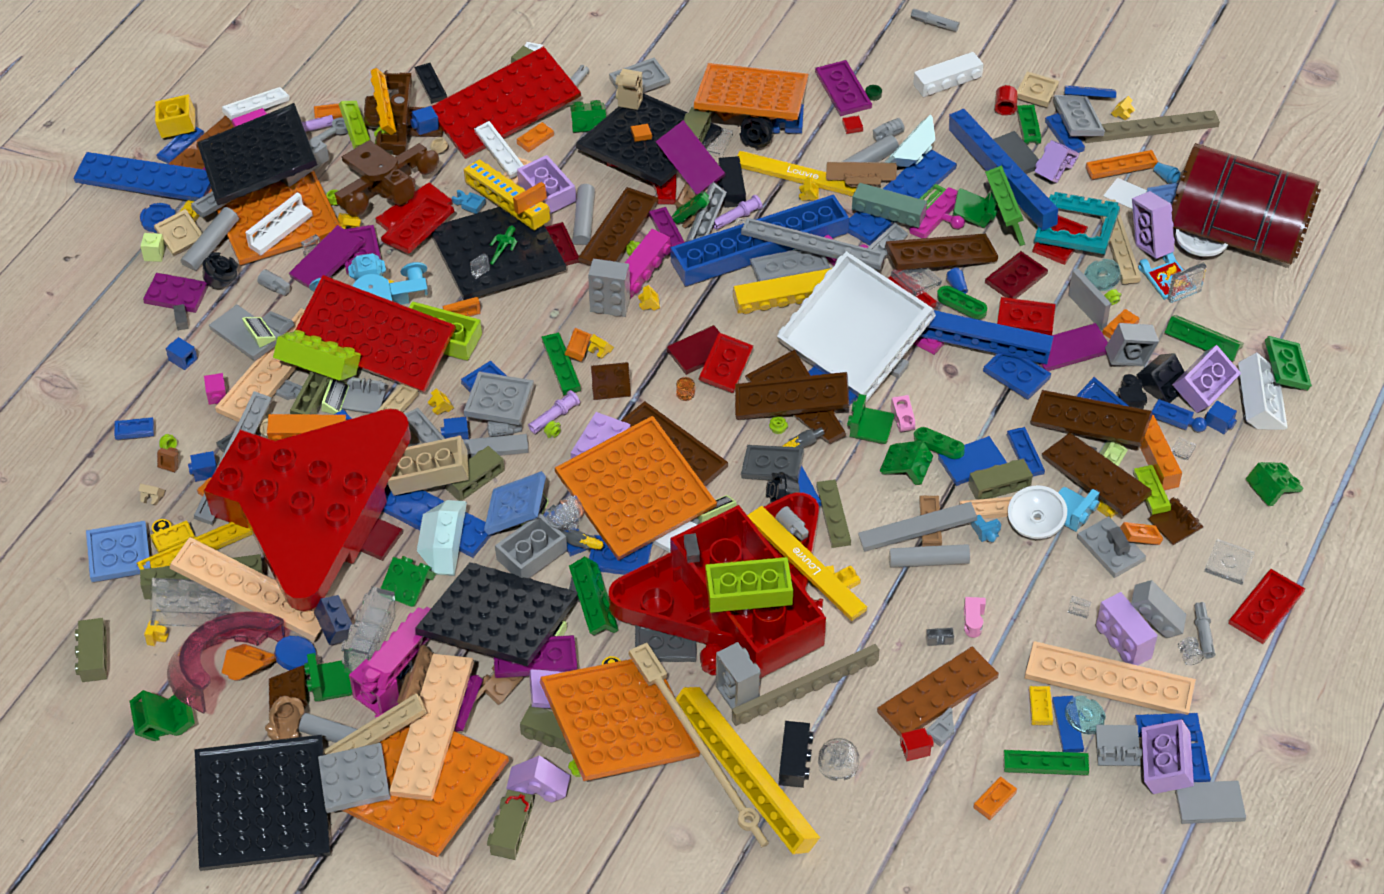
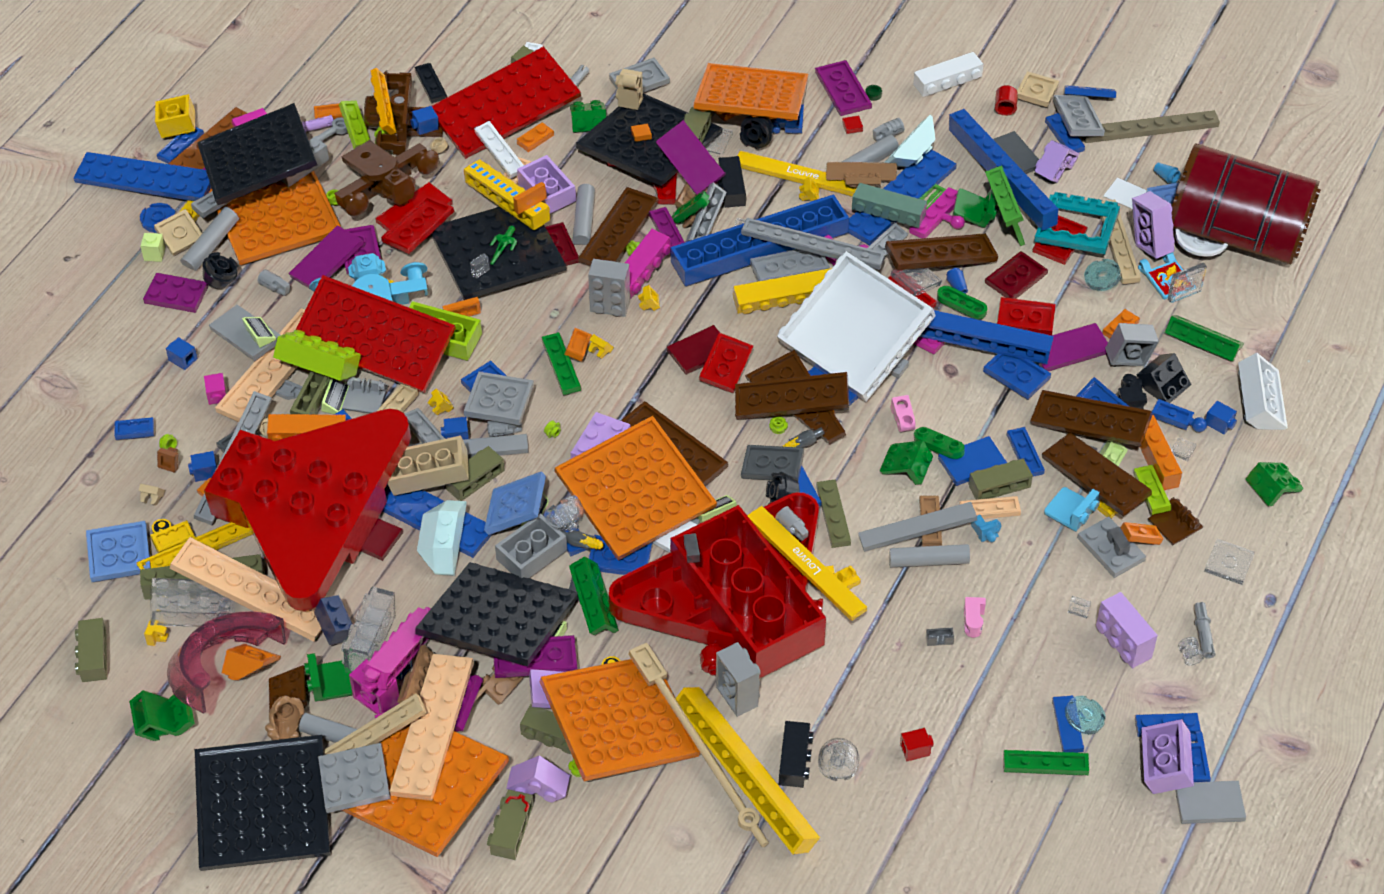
(180, 317): flat silver piece -> none
(262, 100): white tile -> none
(277, 322): light grey tile -> none
(279, 226): white fence -> none
(293, 651): blue tile -> none
(309, 244): clear tile -> none
(346, 220): yellow tile -> none
(406, 579): green bracket -> none
(469, 202): dark azure plate -> none
(560, 408): lavender pin -> none
(610, 381): reddish brown hinge -> none
(666, 646): dark grey tile -> none
(685, 389): clear orange wheel -> none
(742, 209): lavender pin -> none
(749, 584): lime brick -> none
(799, 688): dark tan plate -> none
(869, 423): green bracket -> none
(928, 17): light grey axle -> none
(938, 692): dark orange plate -> none
(942, 728): light grey tile -> none
(995, 798): orange plate -> none
(1029, 124): green plate -> none
(1040, 705): yellow plate -> none
(1041, 503): white dish -> none
(1089, 299): light grey tile -> none
(1110, 678): light nougat plate -> none
(1113, 296): lime plate -> none
(1118, 745): light grey hinge -> none
(1121, 164): orange plate -> none
(1123, 108): yellow tile -> none
(1158, 609): light grey brick -> none
(1206, 379): lavender brick -> none
(1266, 606): red tile -> none
(1288, 363): green plate -> none

